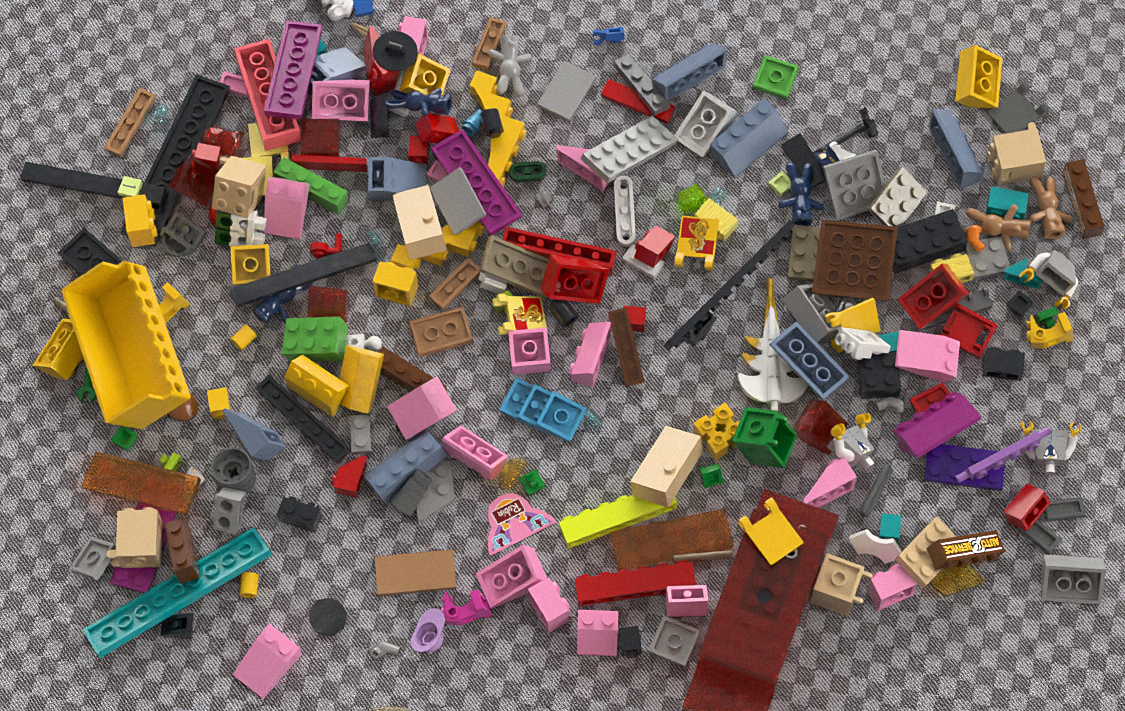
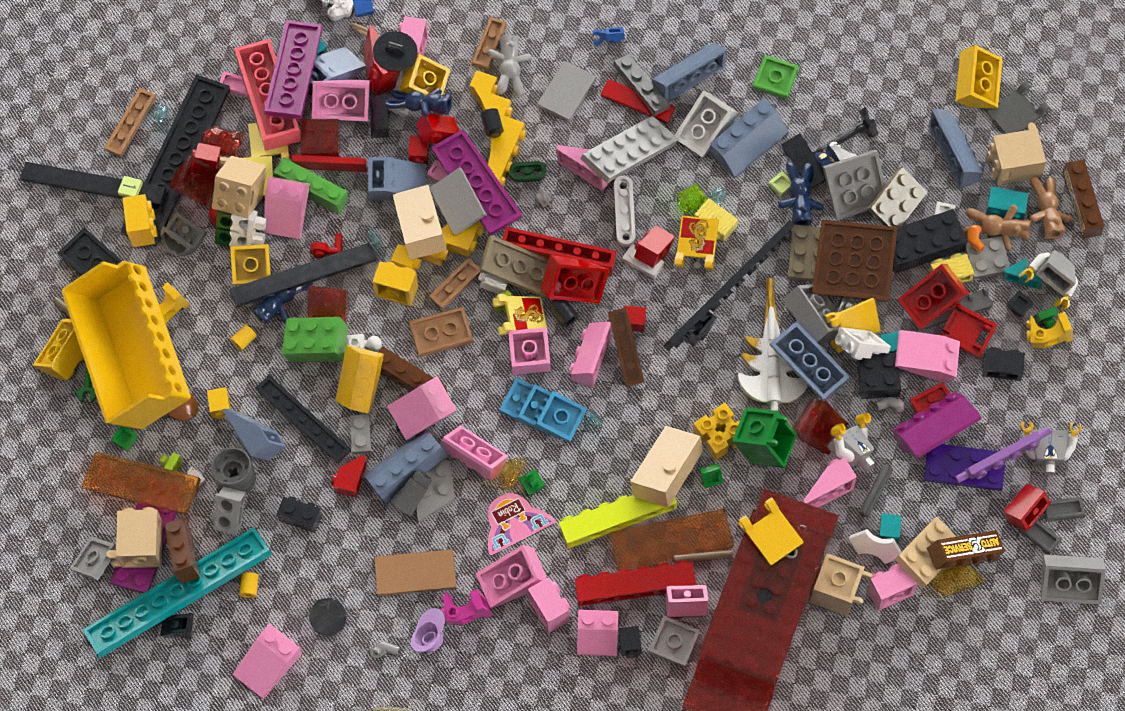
(315, 384): yellow slope -> none
(472, 124): dark azure cone -> none

